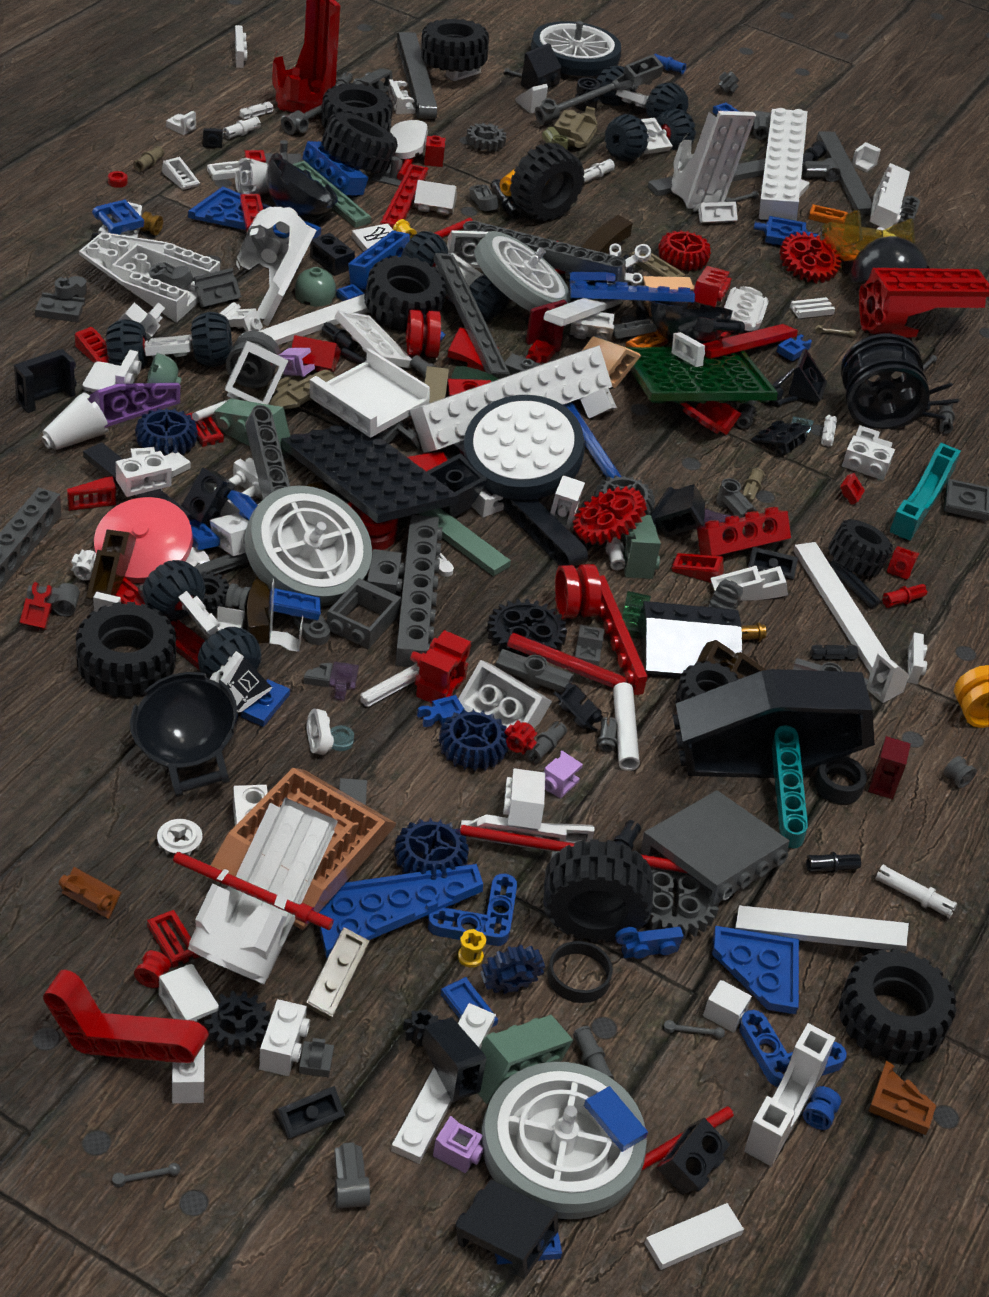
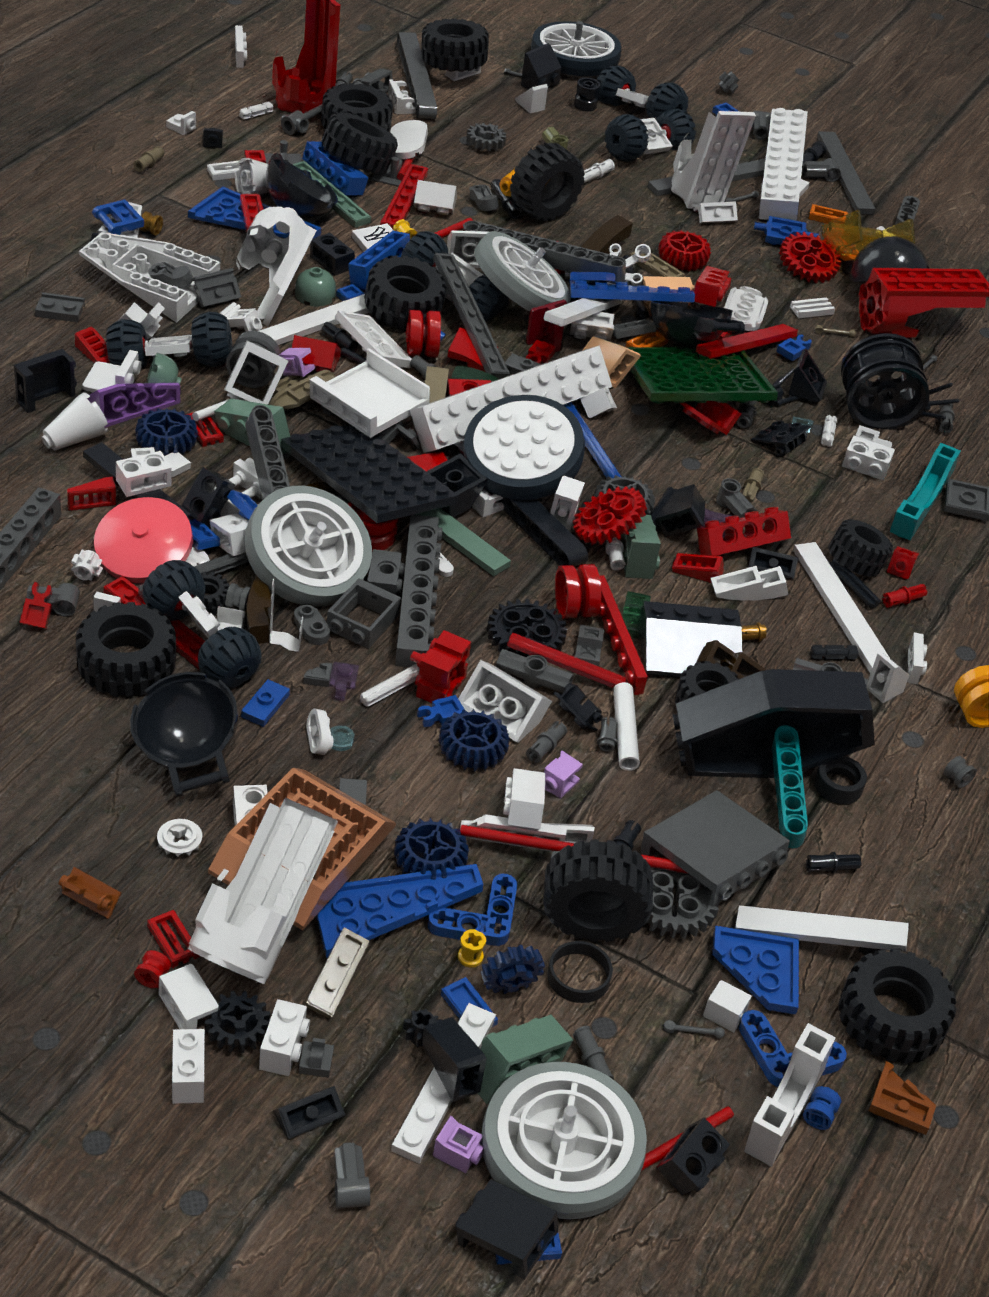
(69, 287): dark grey piece -> none
(111, 563): dark brown slope -> none
(117, 179): red tile -> none
(118, 1034): red beam -> none
(120, 1179): dark grey hinge -> none
(174, 167): white slope -> none
(241, 127): white pin -> none
(242, 680): torso -> none
(295, 604): blue plate -> none
(301, 911): red bar -> none
(434, 151): red brick -> none
(520, 737): red gear -> none
(577, 126): dark tan plate -> none
(615, 1118): blue tile -> none
(634, 75): dark grey bar -> none
(649, 942): blue hinge -> none
(671, 64): blue pin -> none
(688, 349): white plate -> none
(693, 1236): white tile -> none
(726, 595): dark grey gear -> none
(852, 488): red plate -> none
(866, 157): white panel -> none
(889, 197): white wedge -> none
(889, 767): dark red brick -> none
(925, 896): white pin -> none

